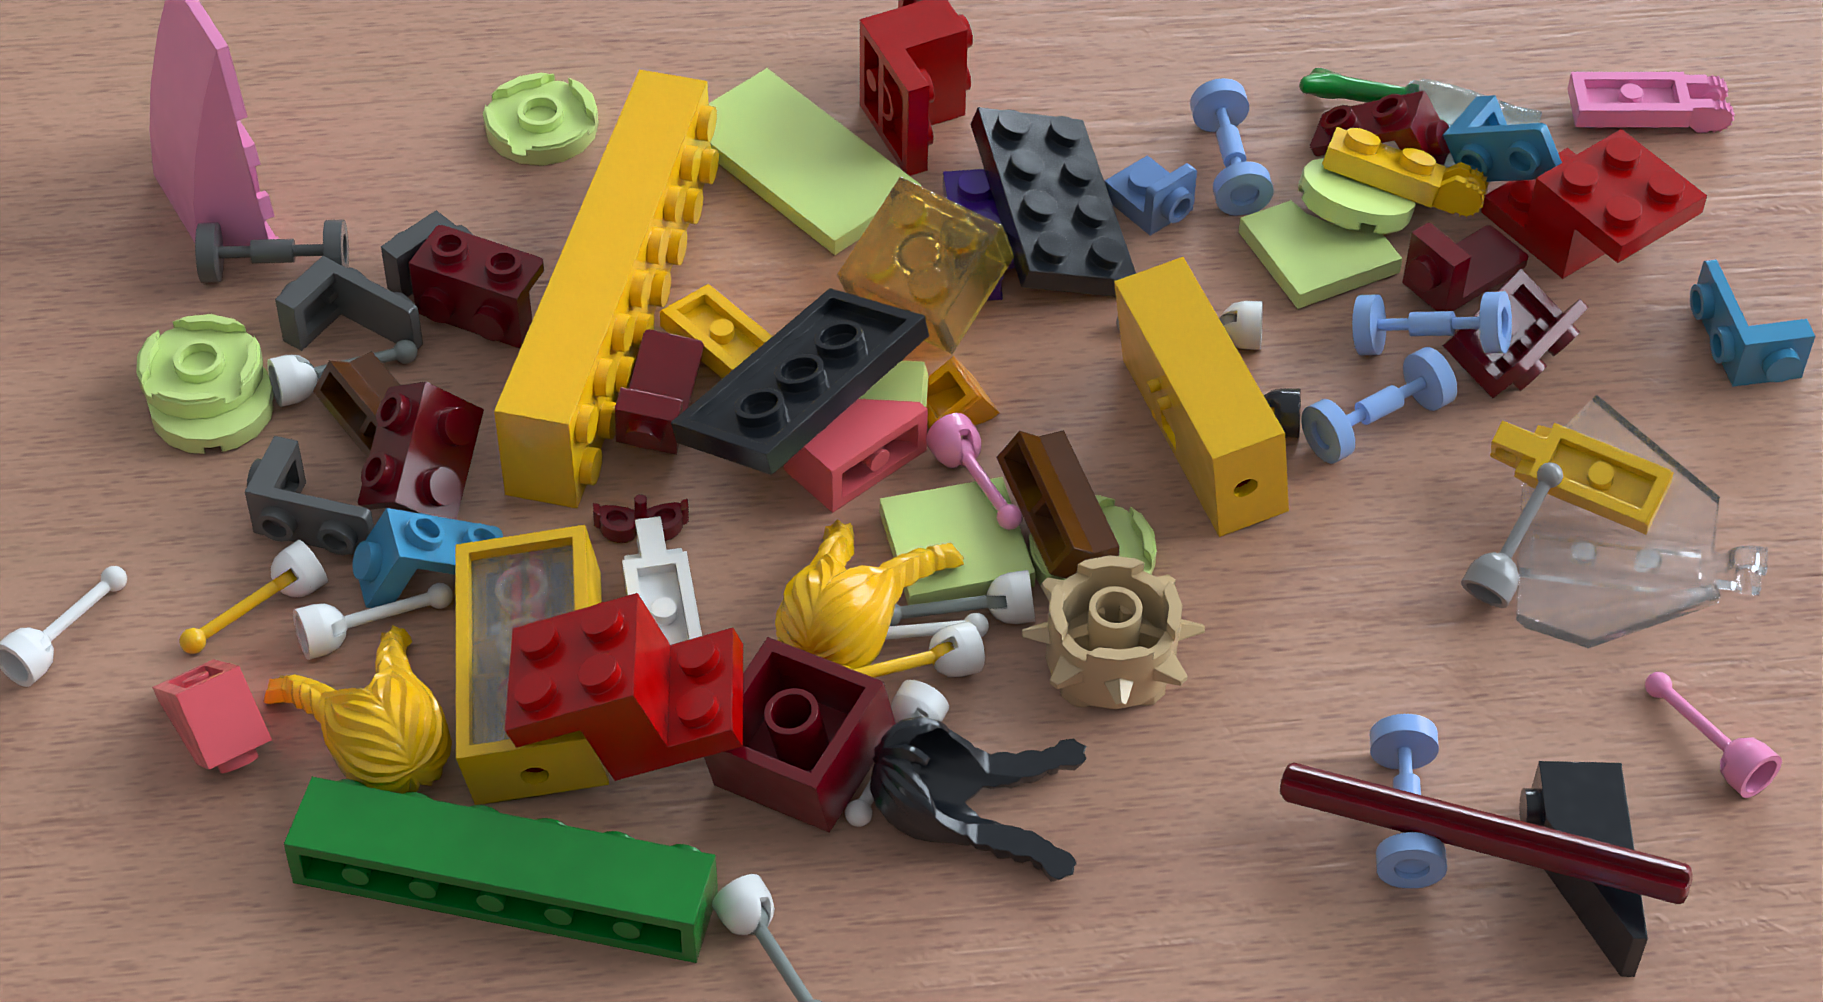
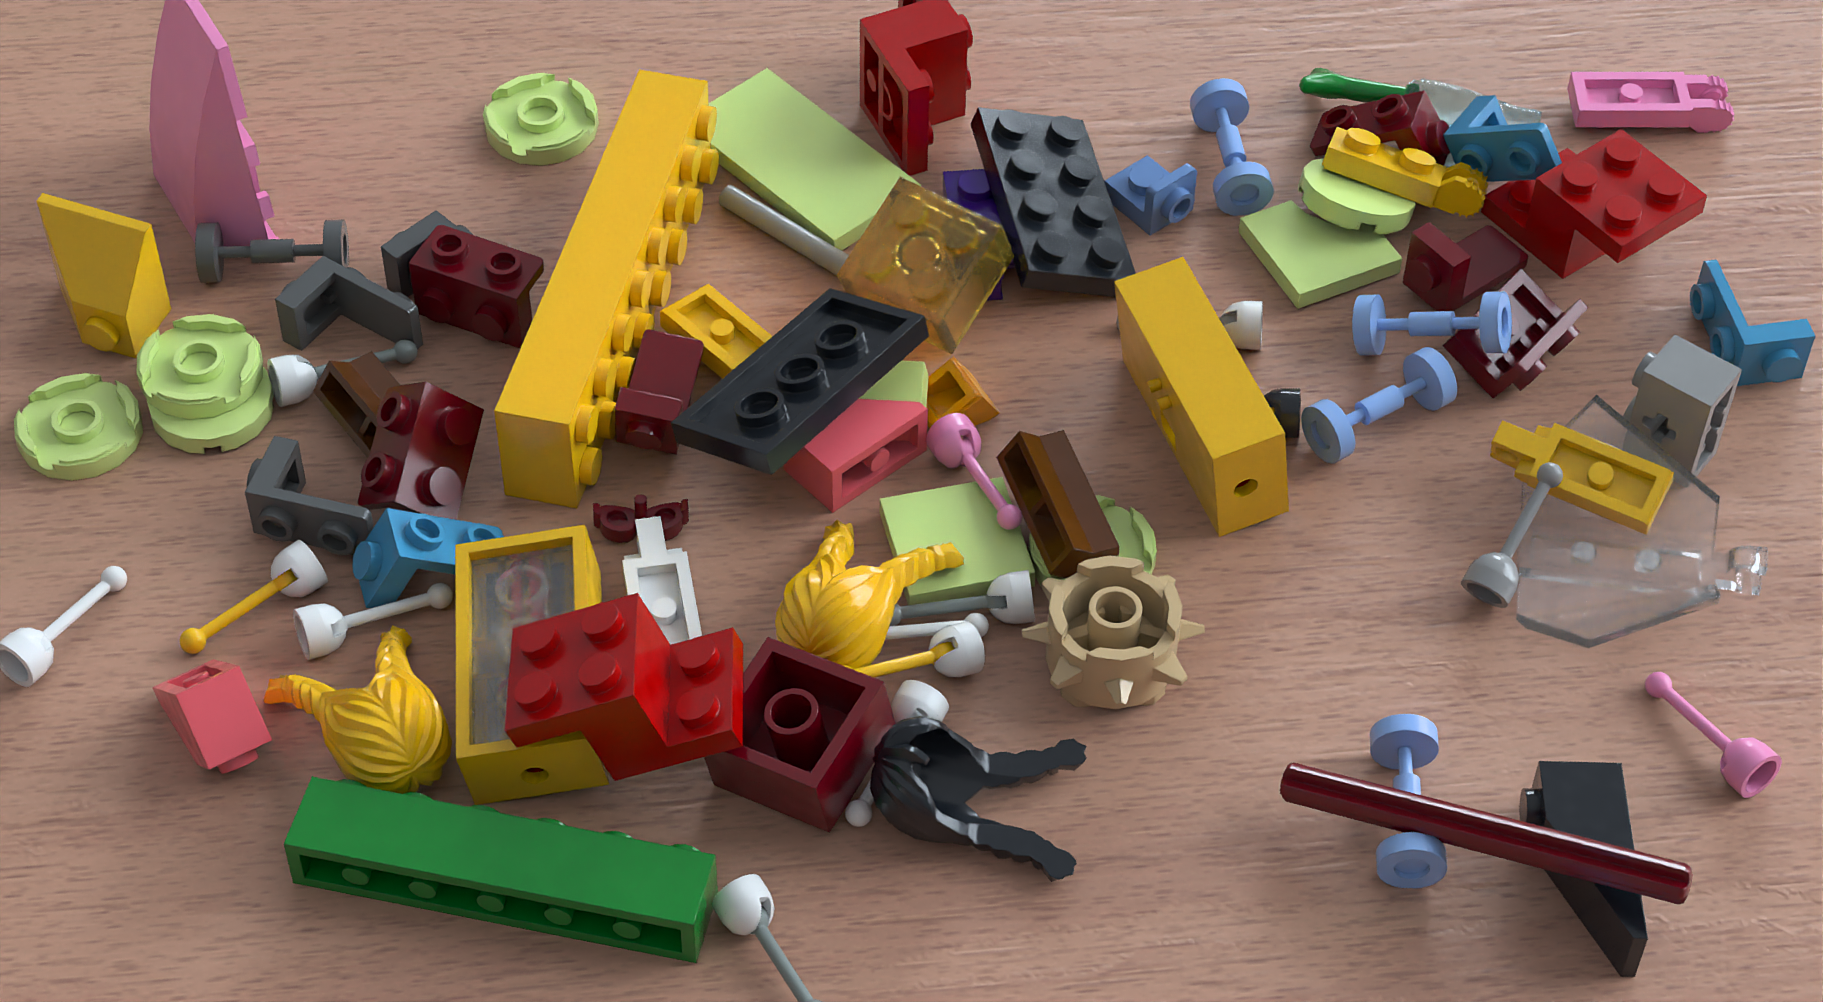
(78, 427): none -> yellowish green tile
(106, 273): none -> yellow slope
(782, 229): none -> light grey piece
(1683, 401): none -> light grey brick

